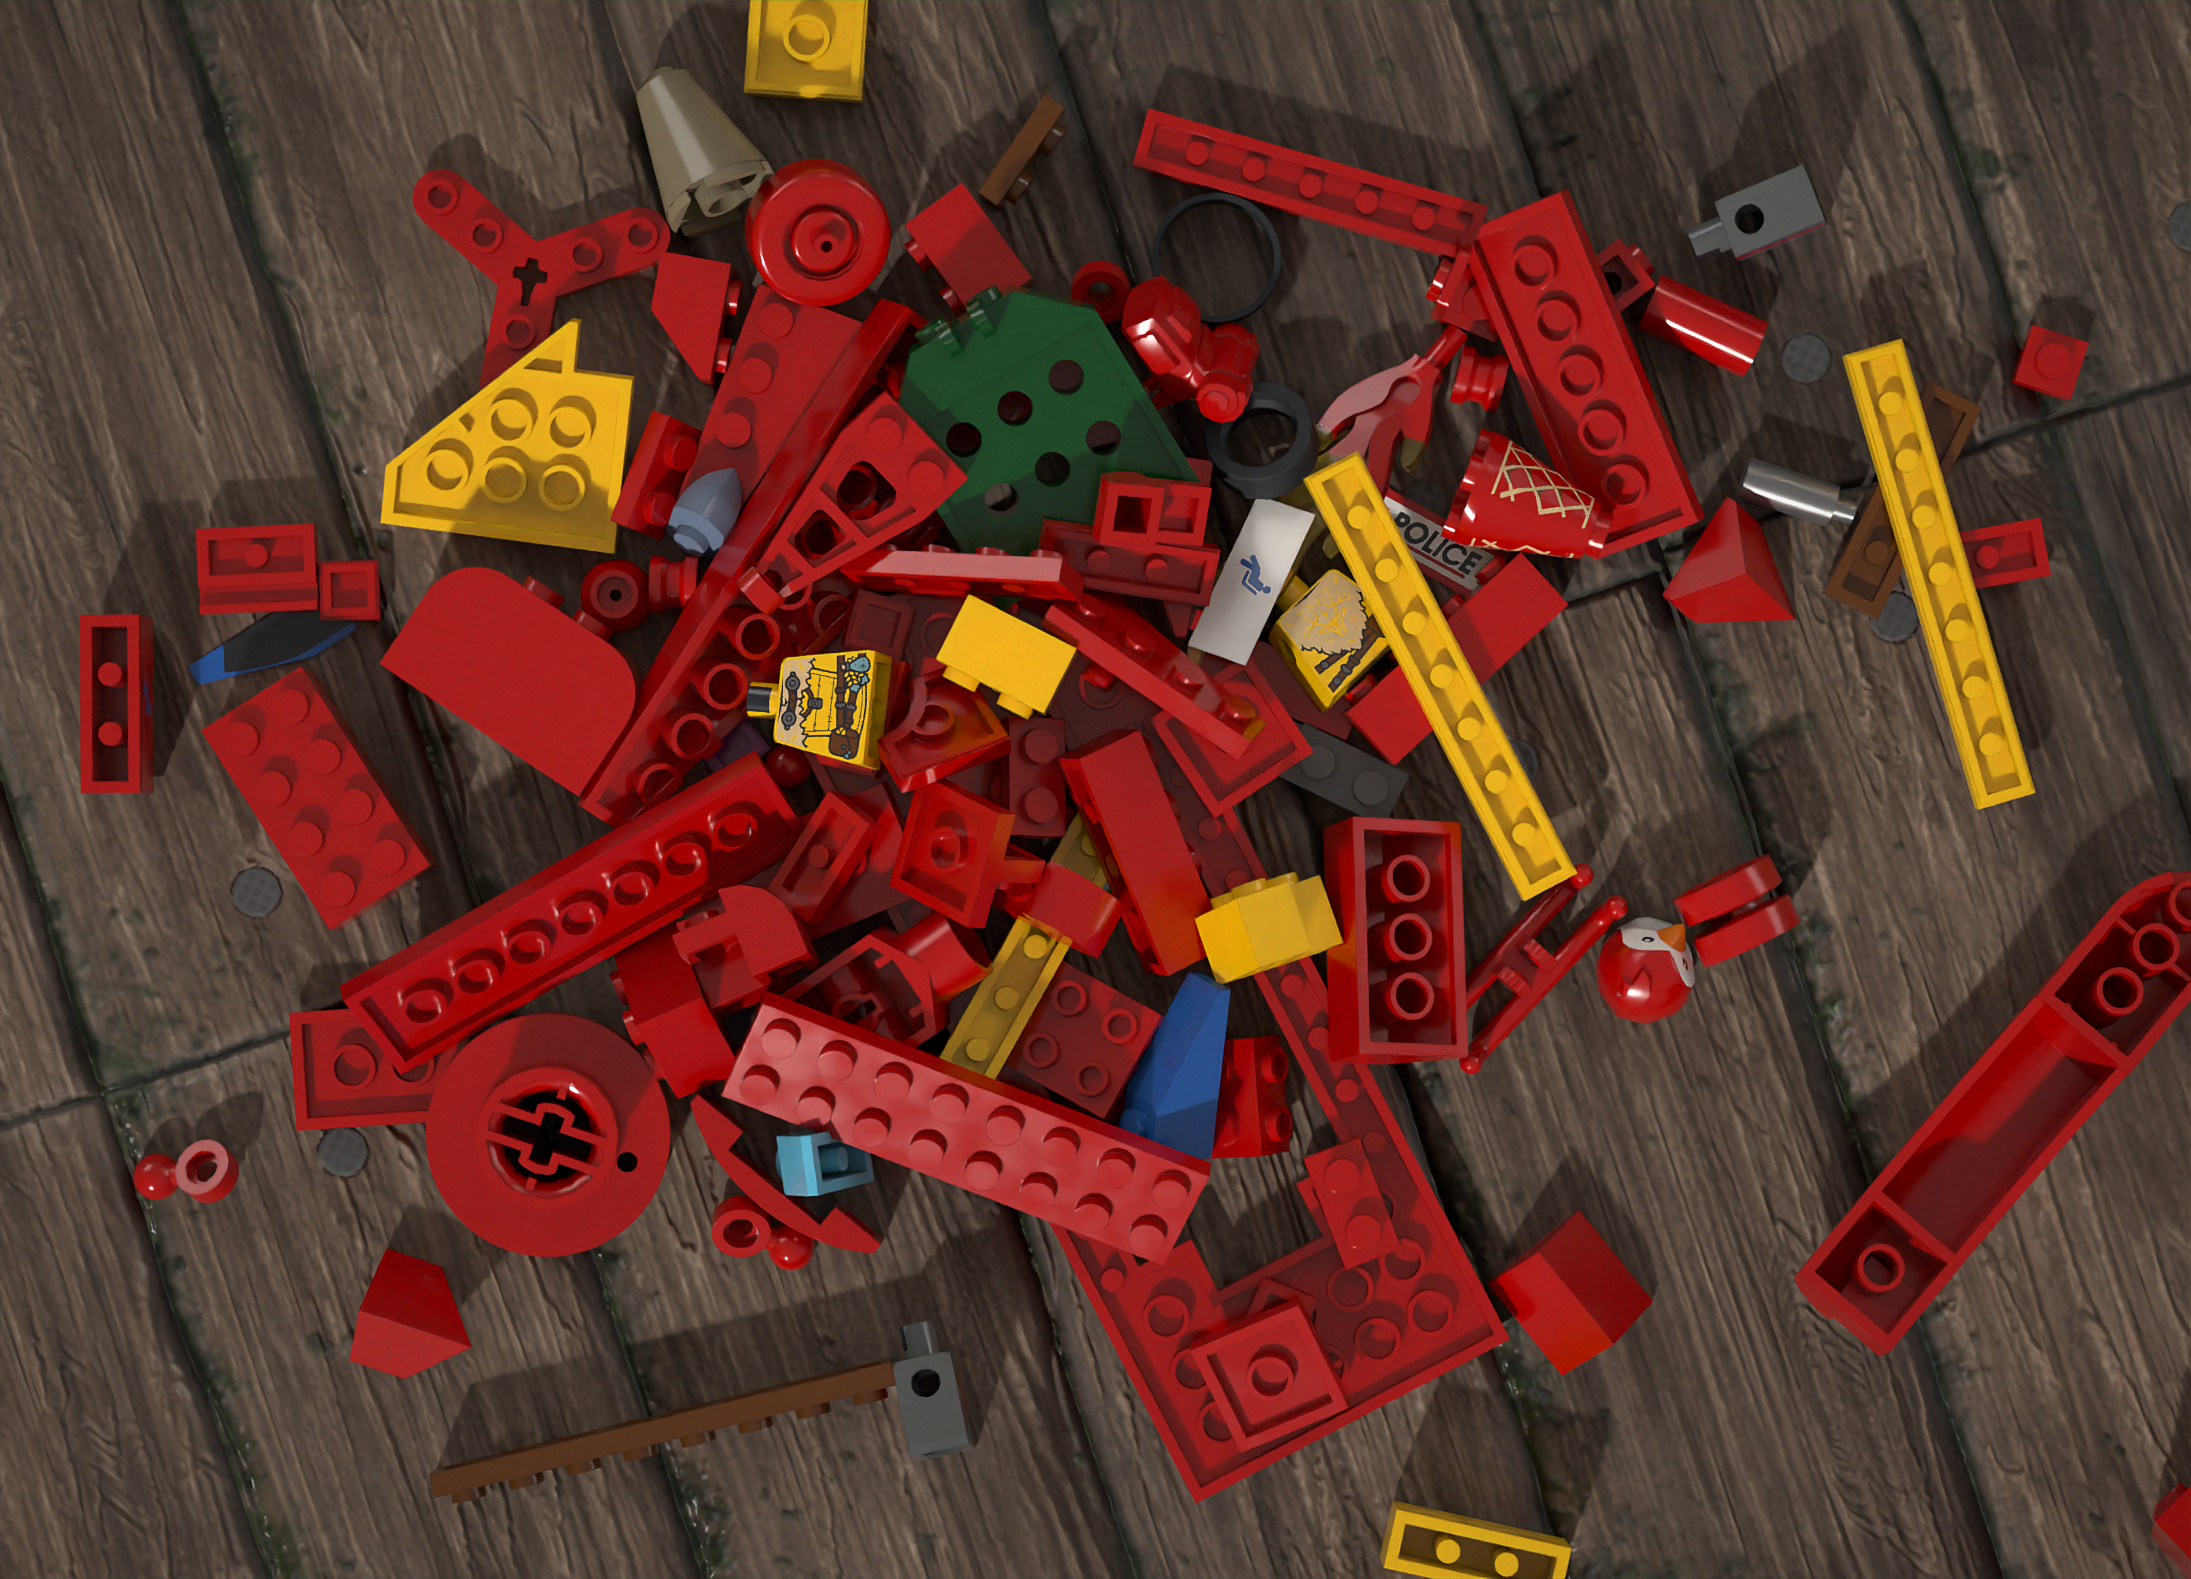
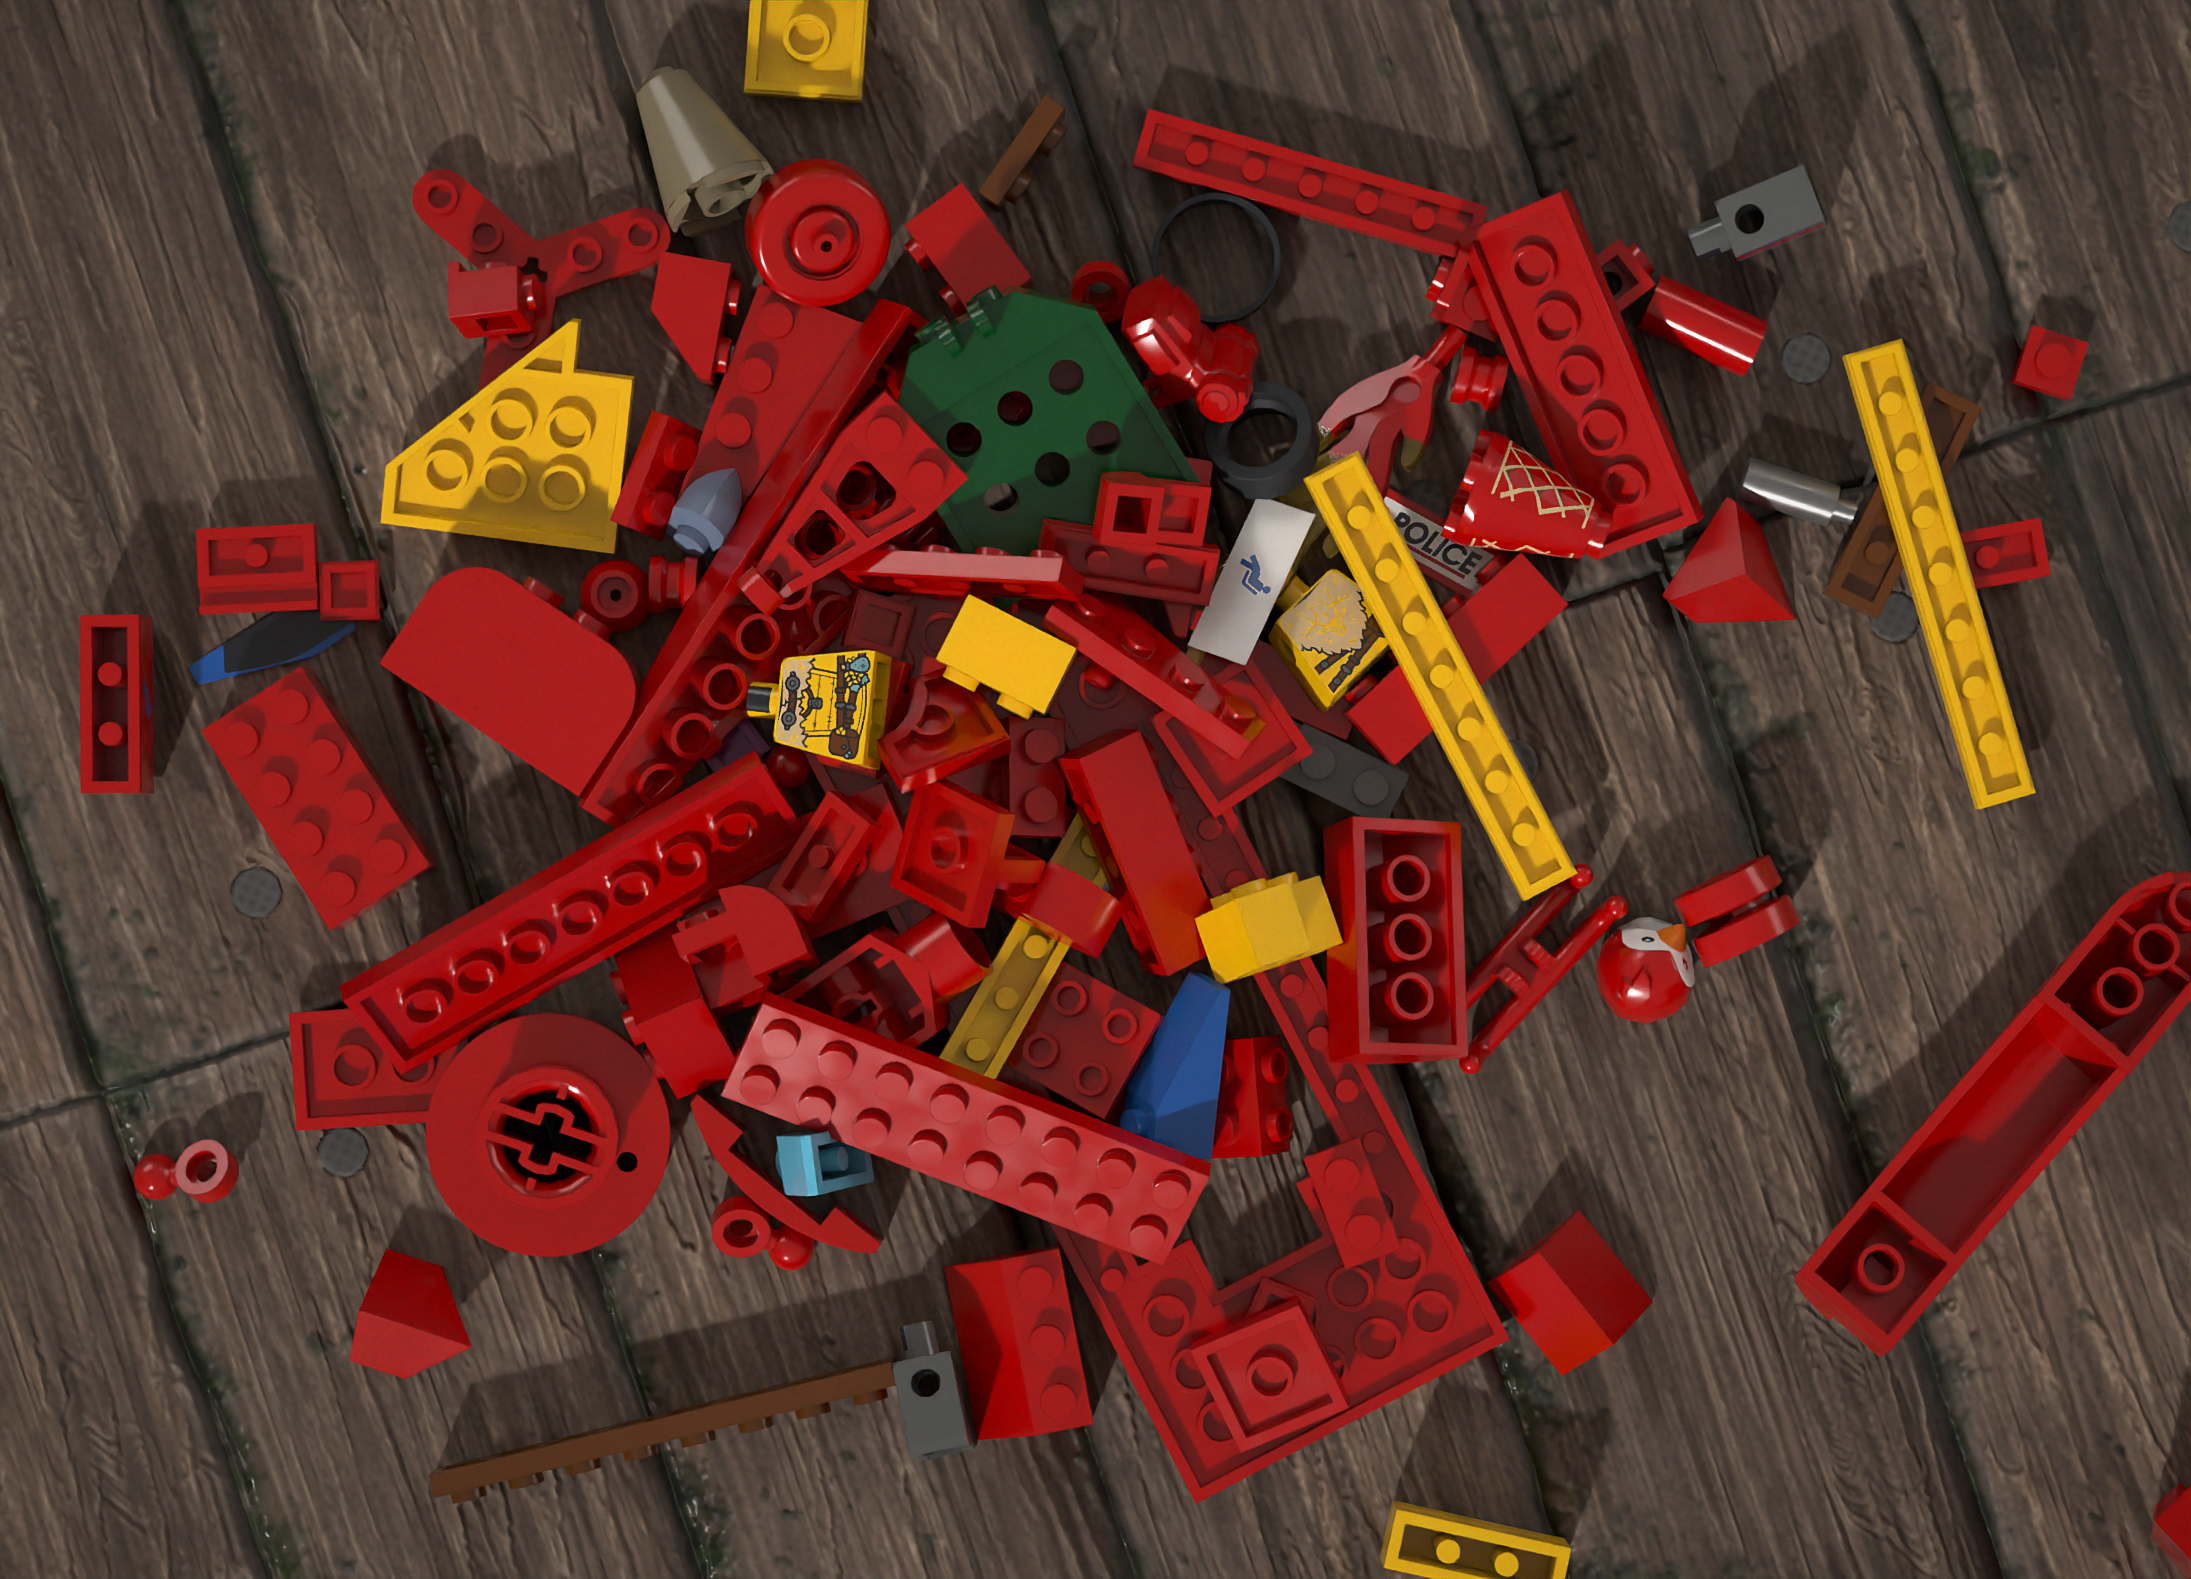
(492, 299): none -> red brick
(1019, 1344): none -> red slope

